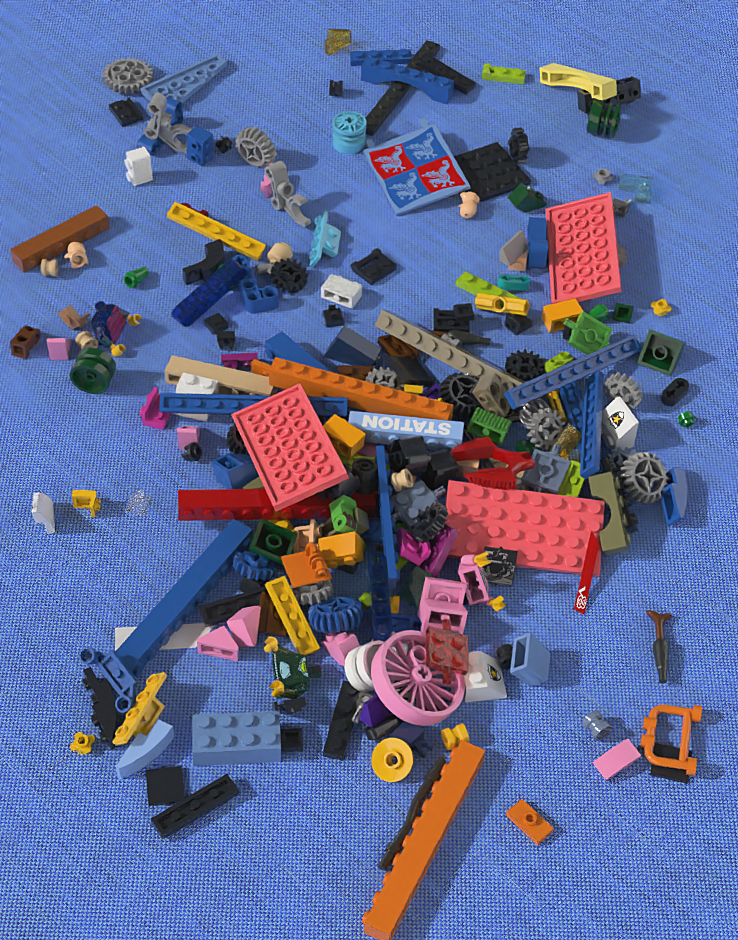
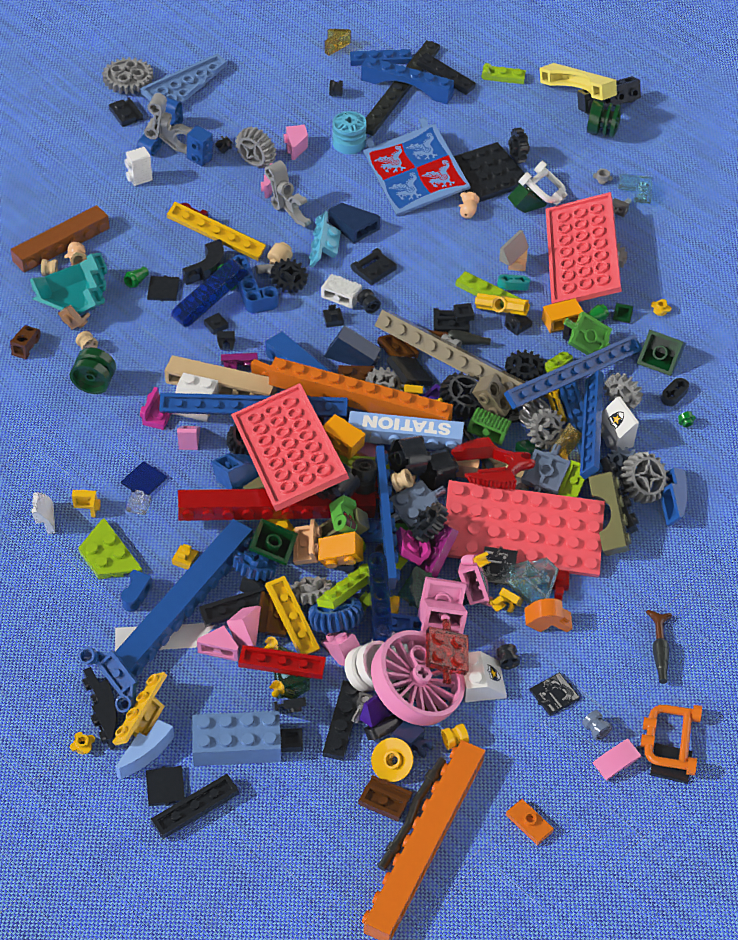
(59, 348): bright pink slope -> none
(75, 286): none -> teal panel
(107, 553): none -> lime wing
(109, 323): clear blue torso -> none
(137, 590): none -> blue leg
(144, 478): none -> clear blue piece
(163, 288): none -> black piece
(185, 556): none -> yellow tile
(193, 452): black plate -> none
(282, 662): none -> red plate
(296, 140): none -> bright pink slope
(306, 566): orange hinge -> none
(344, 589): none -> lime plate
(353, 222): none -> dark blue slope
(368, 301): none -> black wheel
(385, 798): none -> reddish brown plate
(510, 598): none -> yellow tile
(530, 660): medium blue torso -> none
(532, 579): none -> clear light blue brick
(537, 243): blue beam -> none
(542, 171): none -> white bar
(546, 613): none -> orange brick
(554, 694): none -> piece
(561, 584): none -> red plate
(587, 573): red sticker -> none

